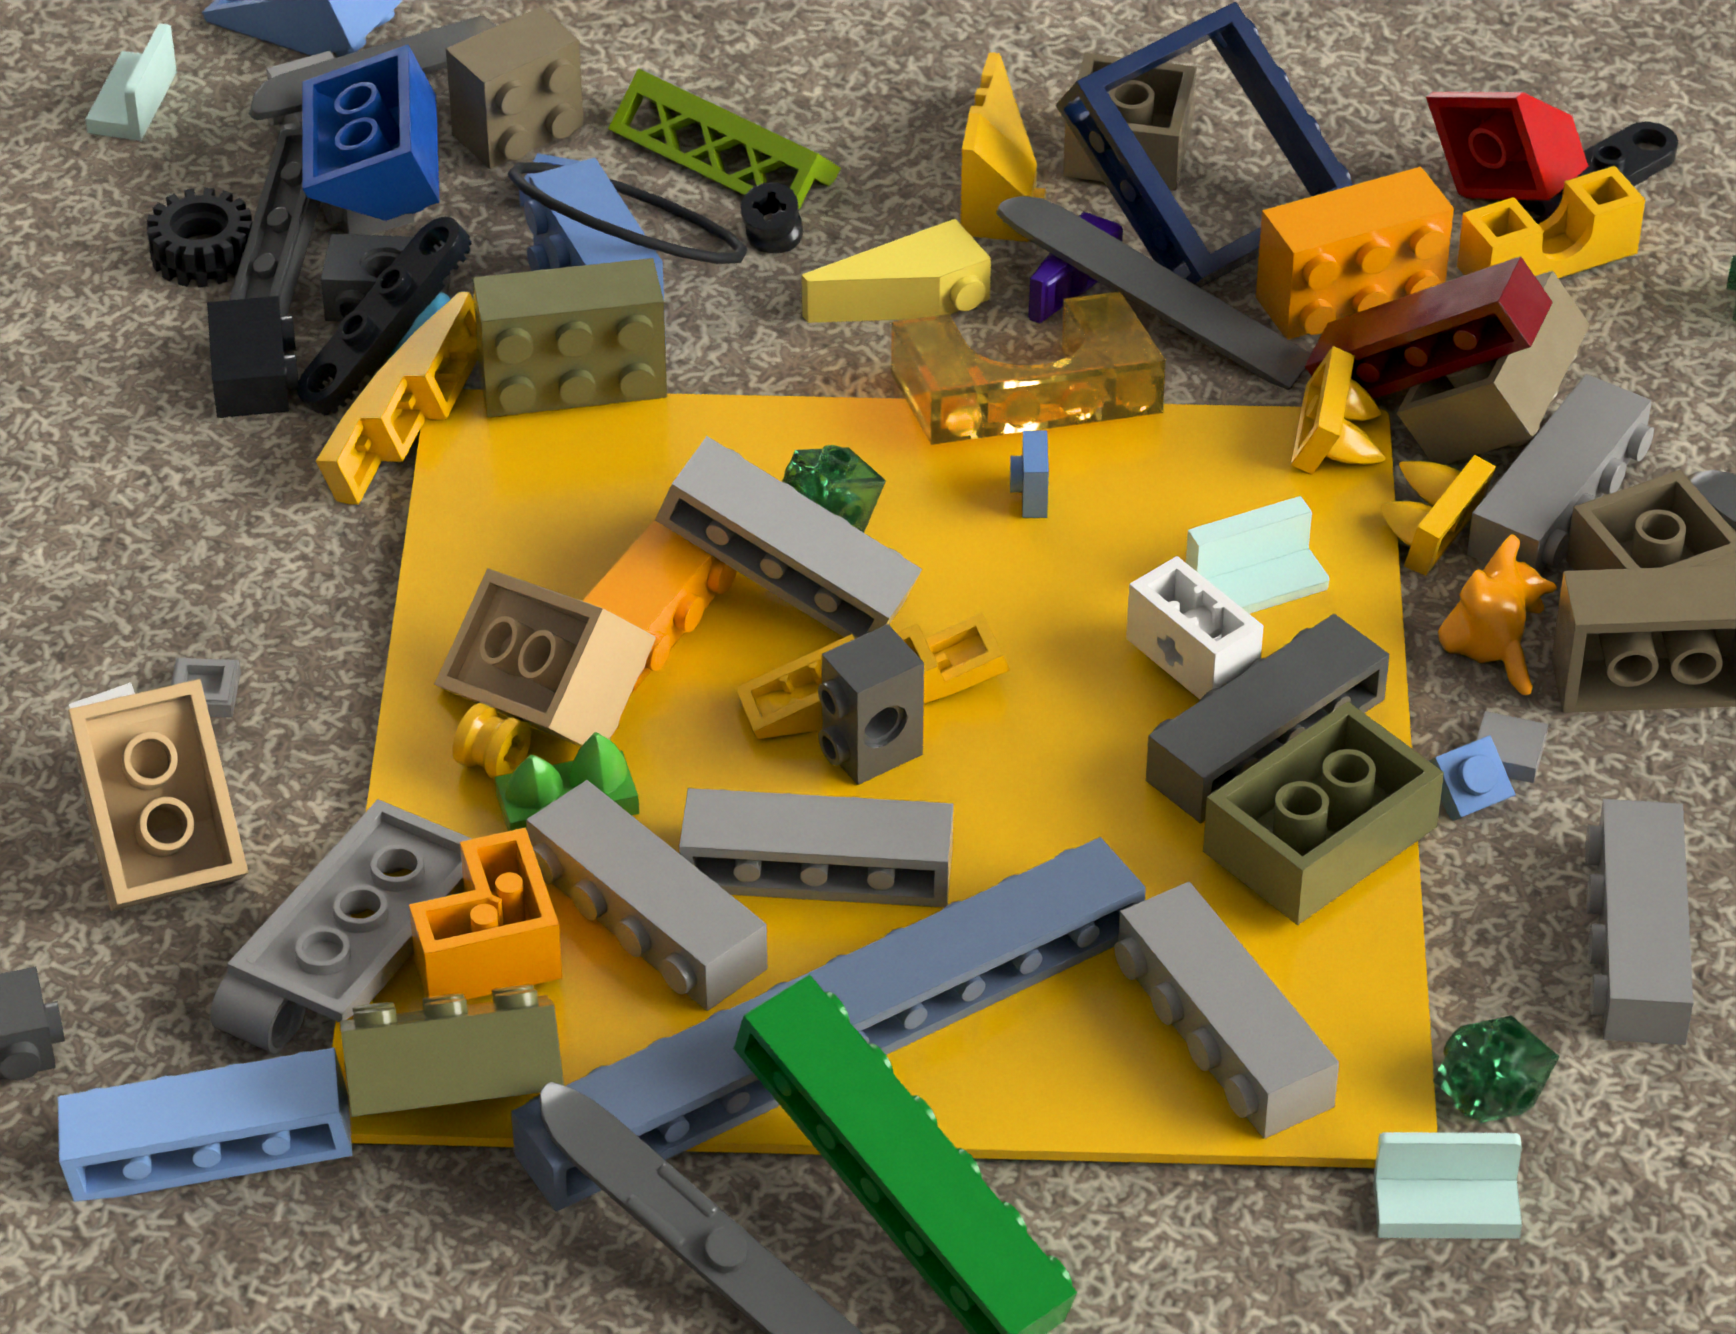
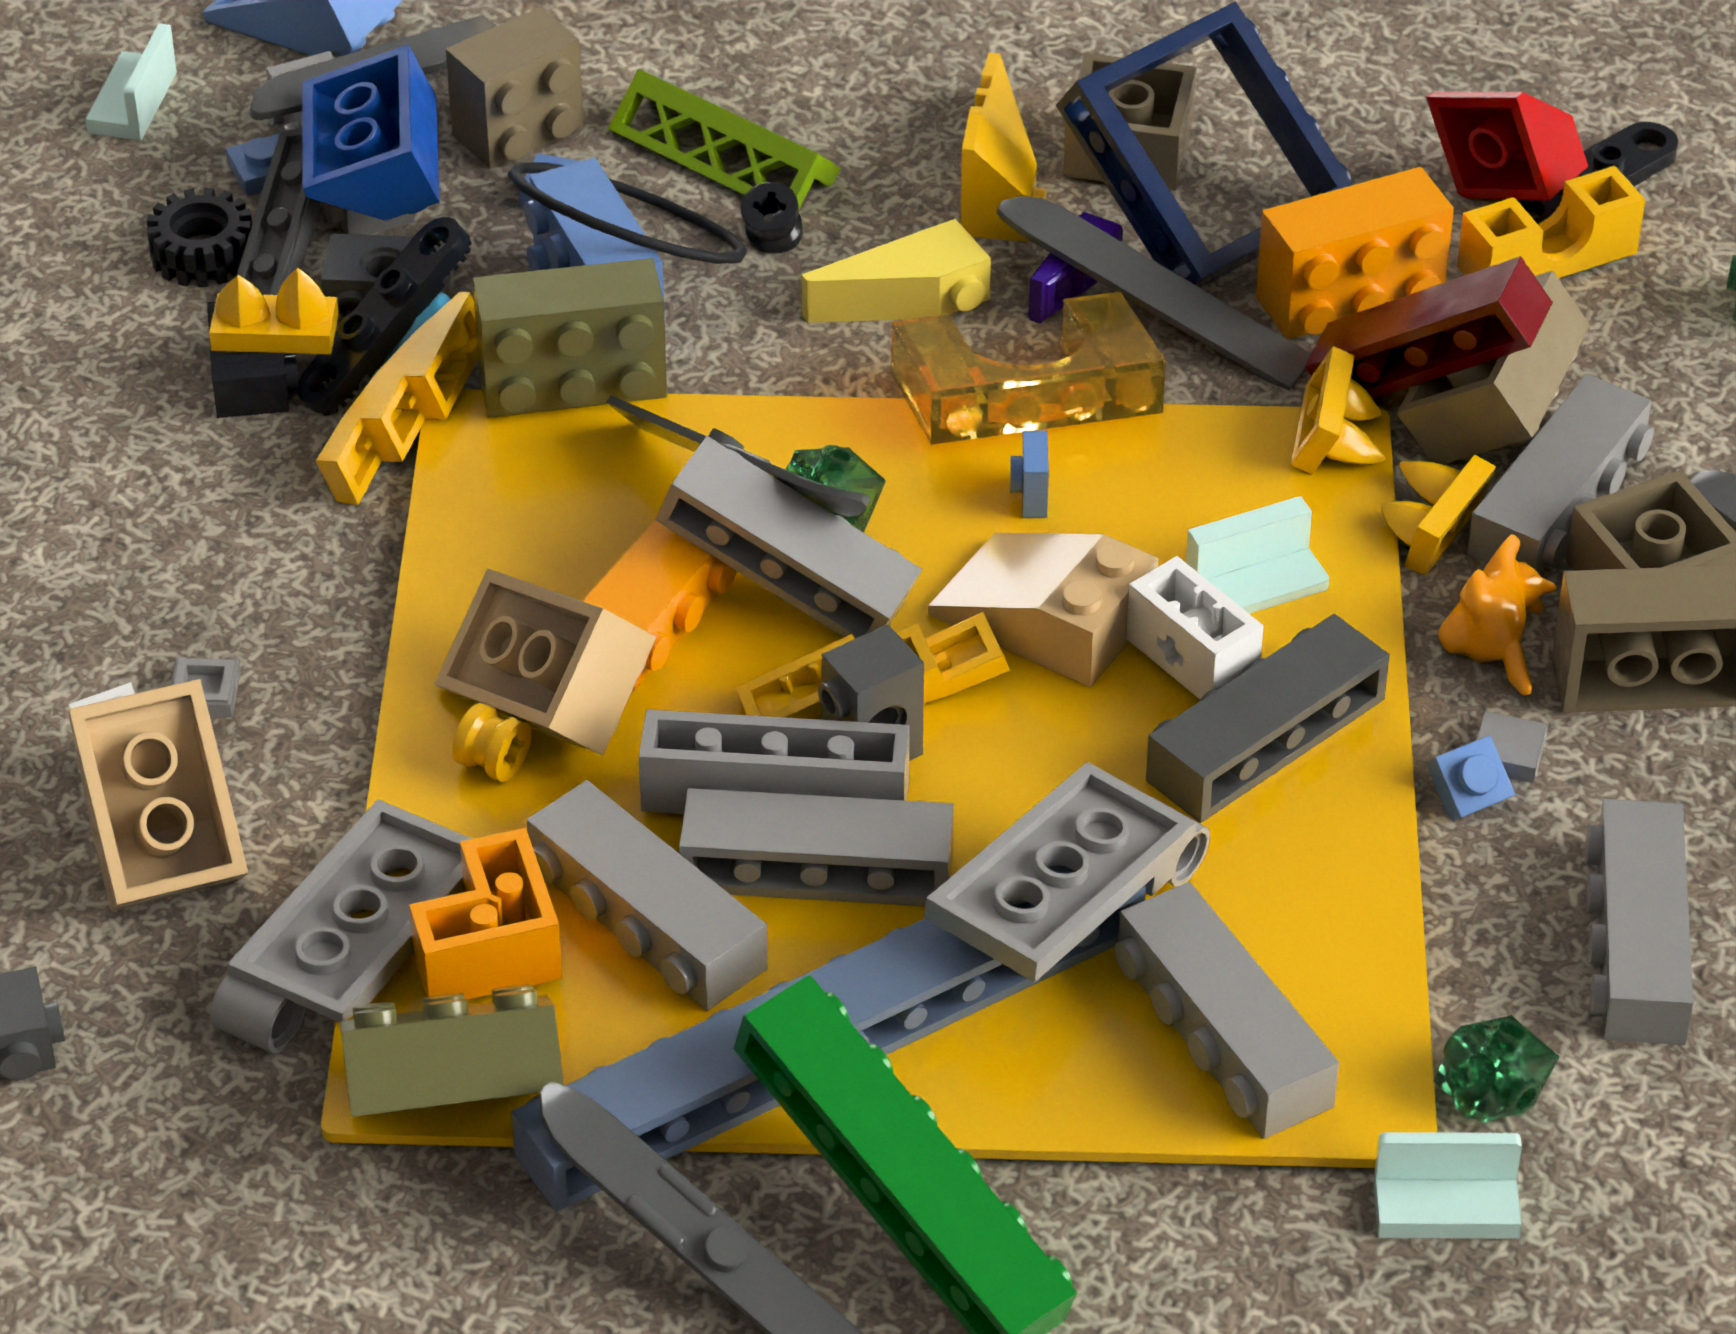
(204, 1126): light blue brick -> none
(251, 162): none -> medium blue plate
(291, 322): none -> yellow tile
(539, 783): bright green tile -> none
(769, 757): none -> light grey brick
(830, 498): none -> dark grey piece
(1050, 597): none -> tan slope
(1089, 824): none -> light grey hinge
(1322, 812): olive brick -> none

